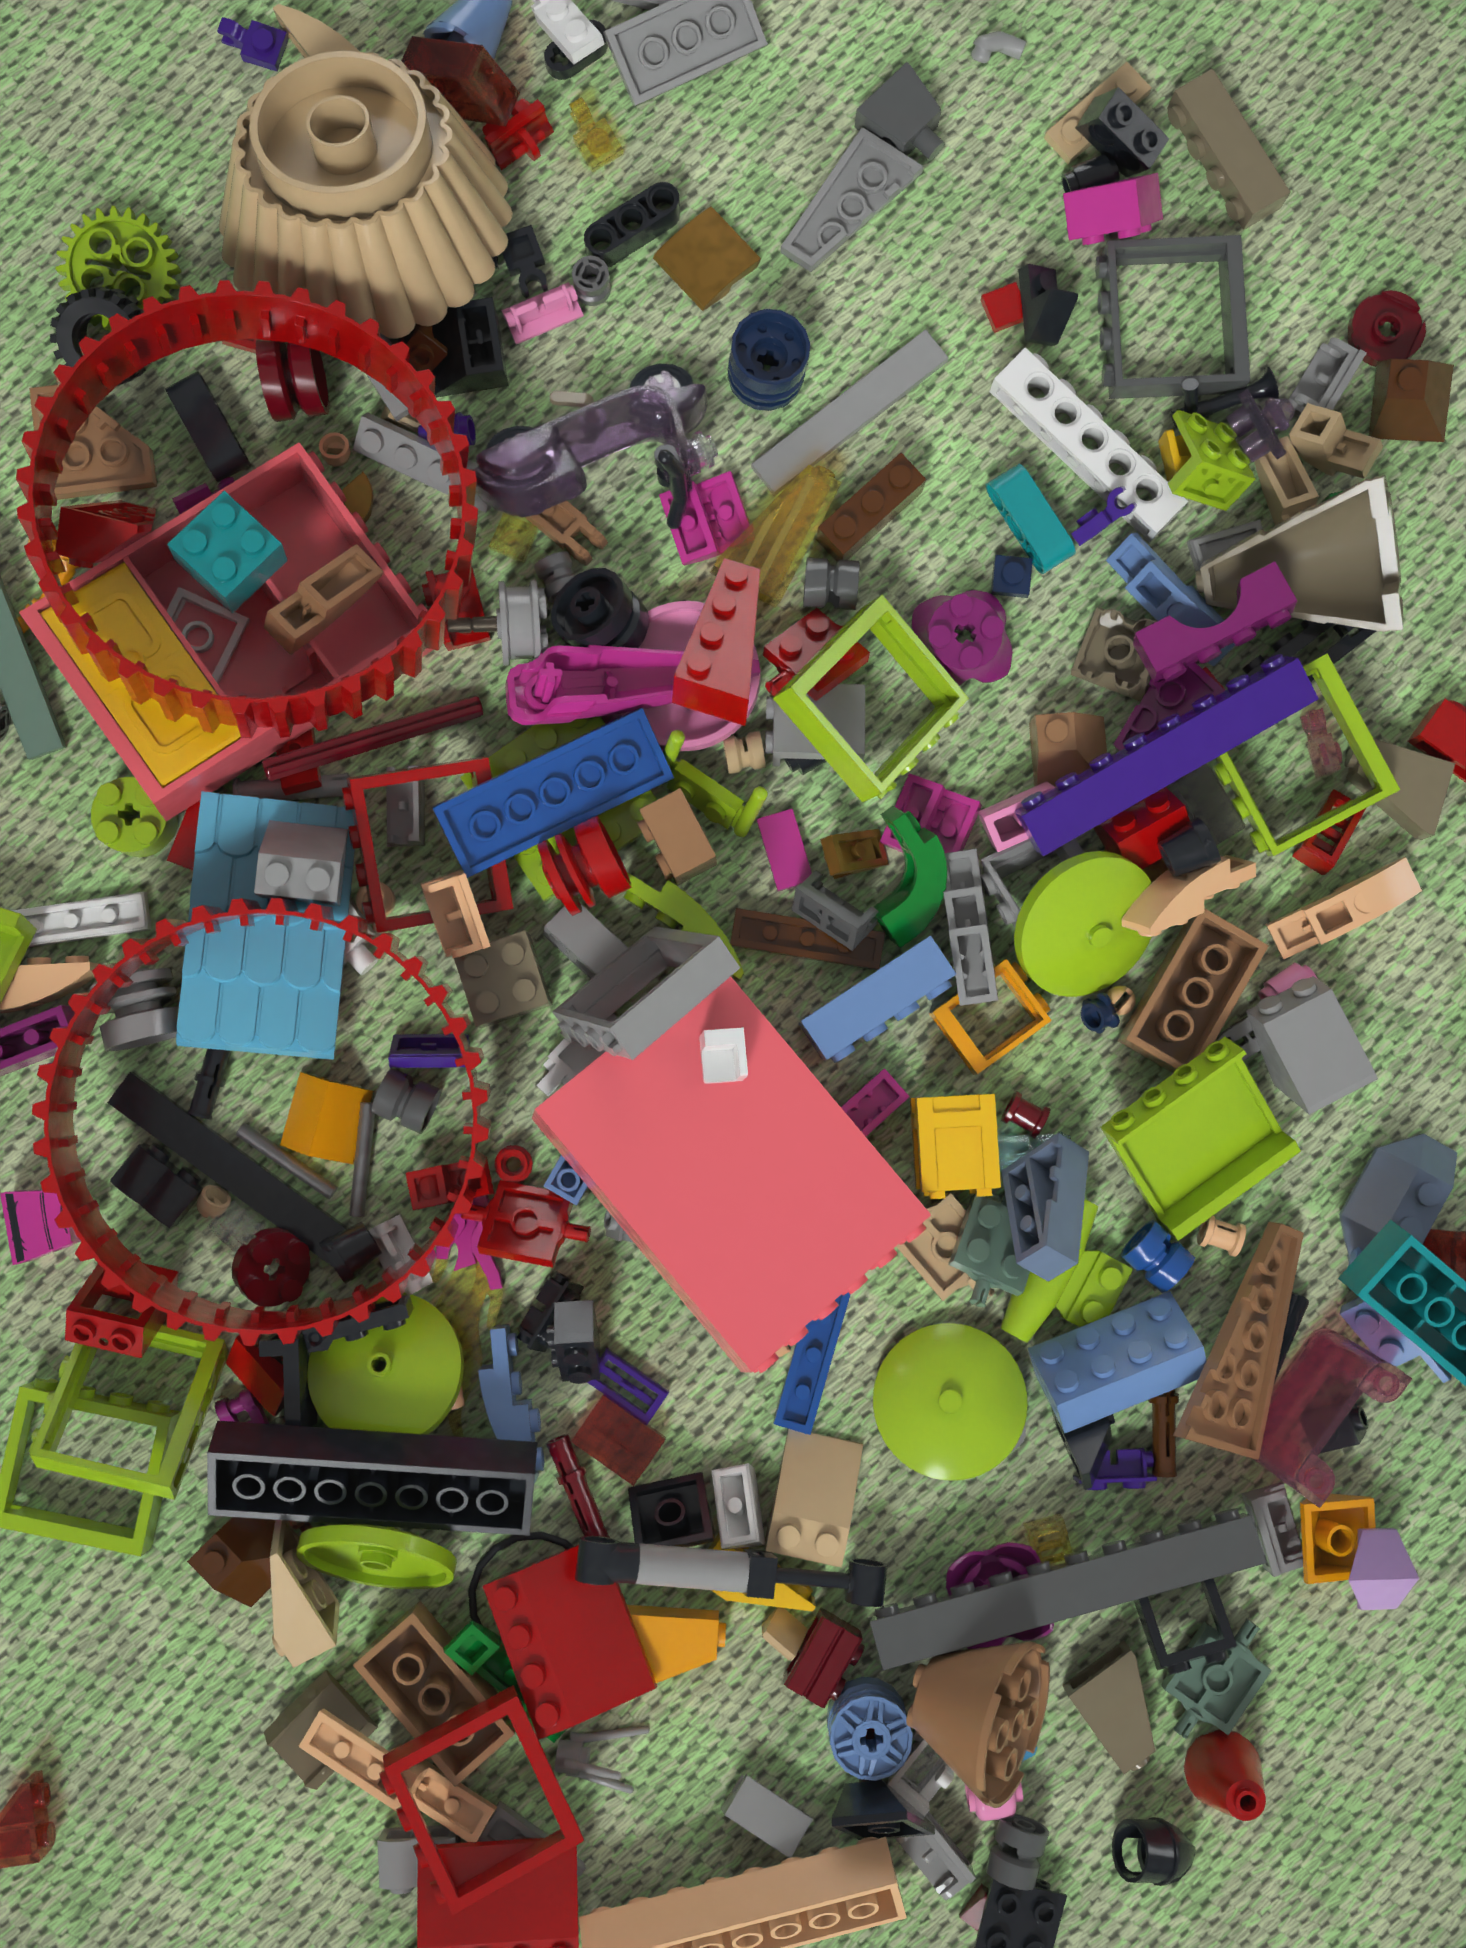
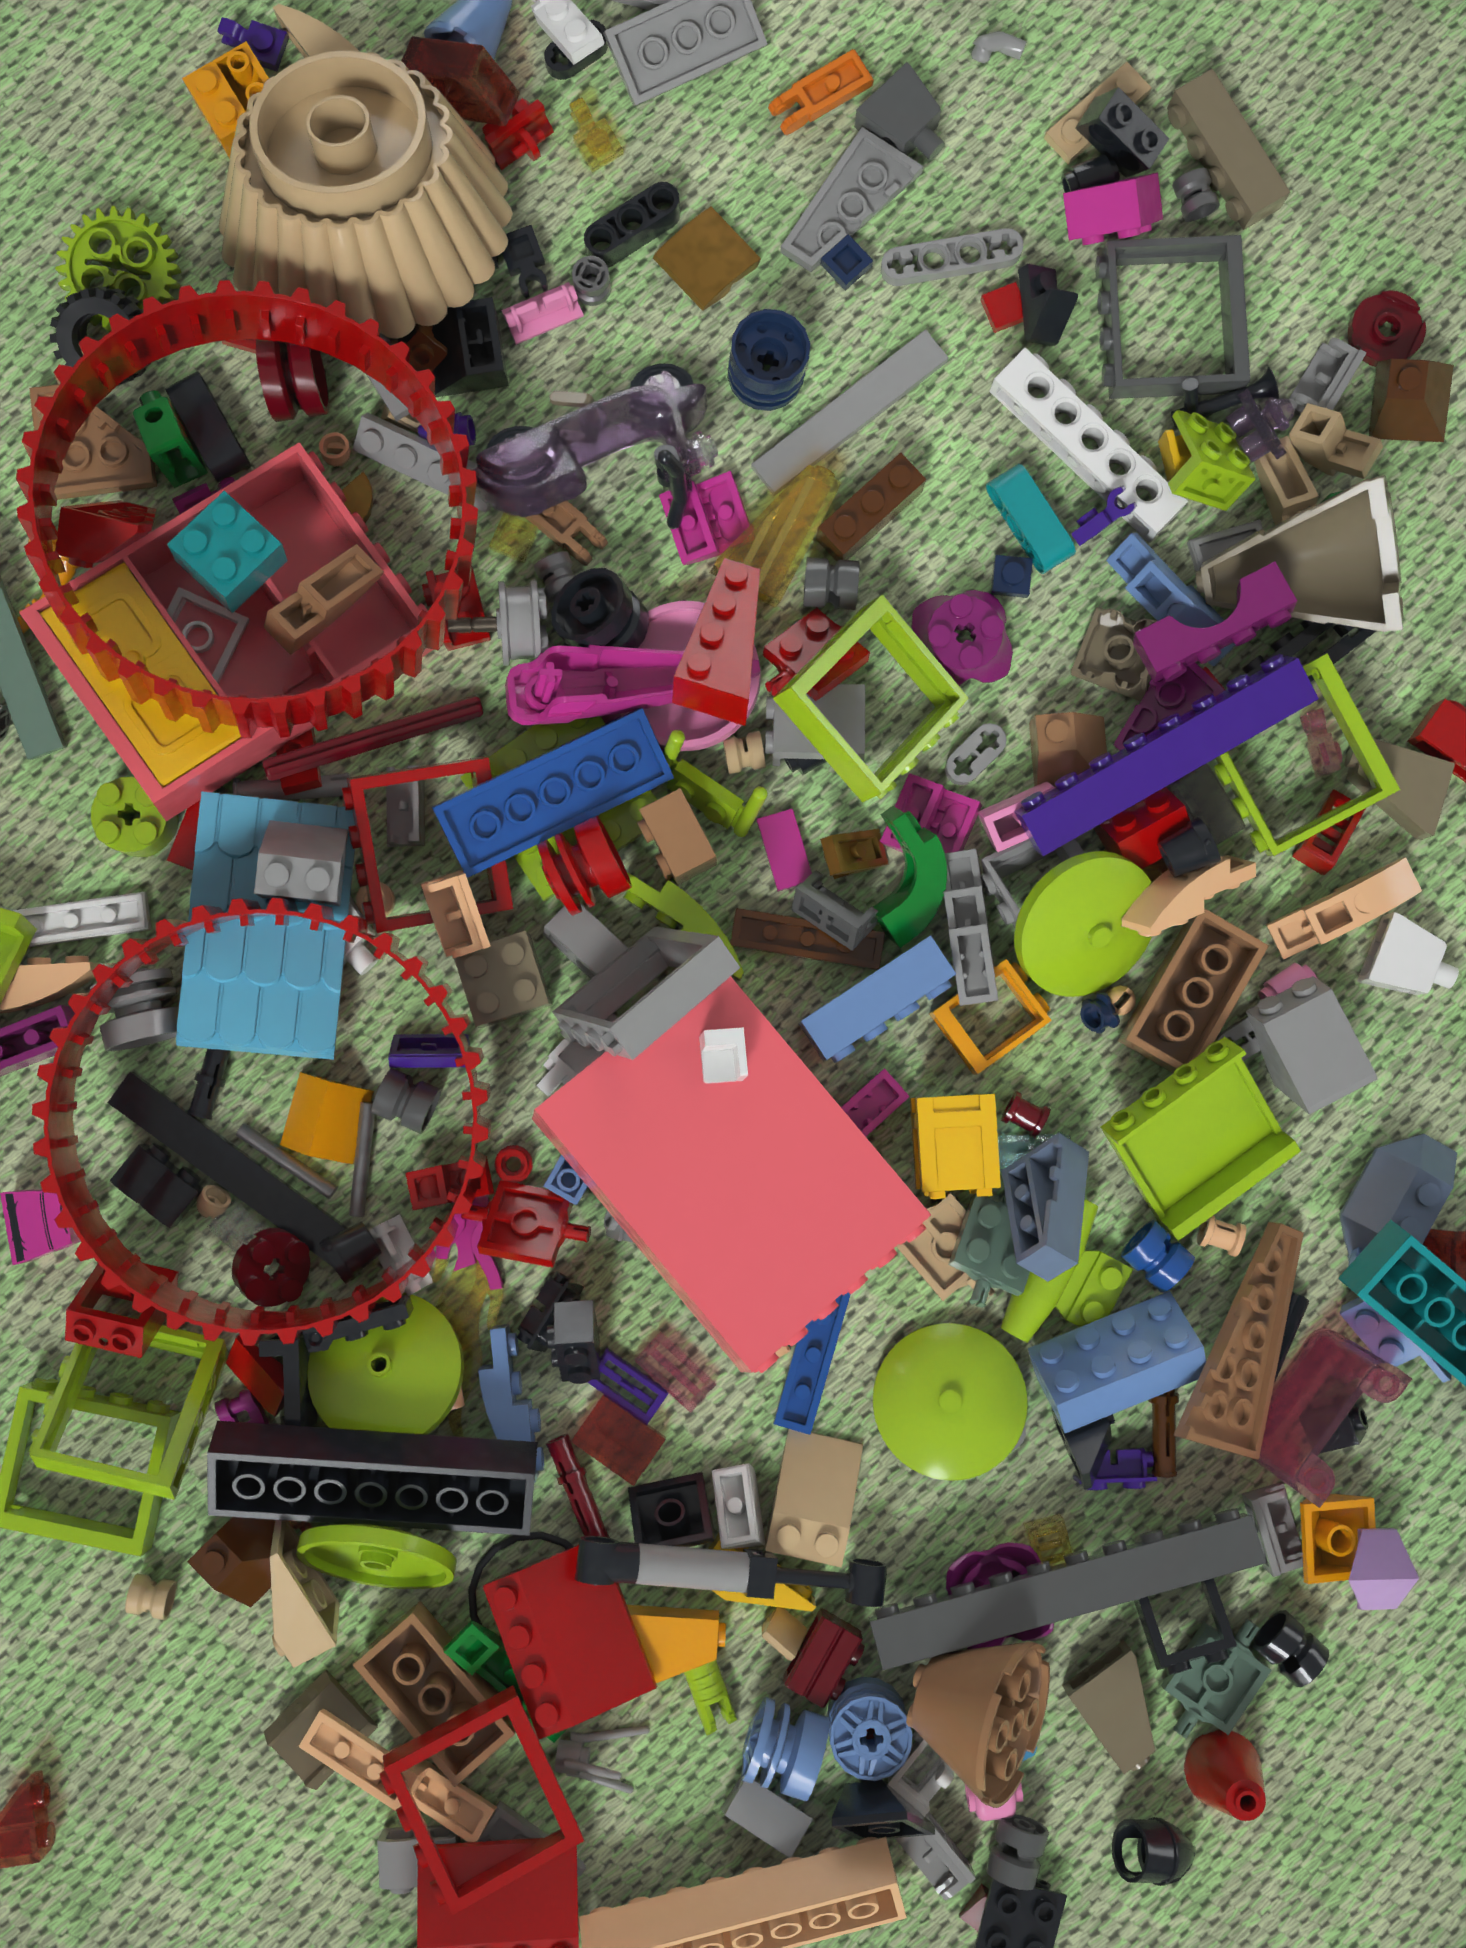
(148, 1595): none -> tan wheel
(163, 431): none -> green torso
(224, 89): none -> light orange slope
(699, 1394): none -> clear pink tile
(706, 1689): none -> lime hinge
(785, 1749): none -> medium blue wheel
(822, 91): none -> orange hinge
(846, 262): none -> dark blue plate
(949, 250): none -> light grey beam
(969, 748): none -> light grey beam
(1196, 194): none -> flat silver wheel
(1297, 1653): none -> black wheel
(1406, 958): none -> white torso

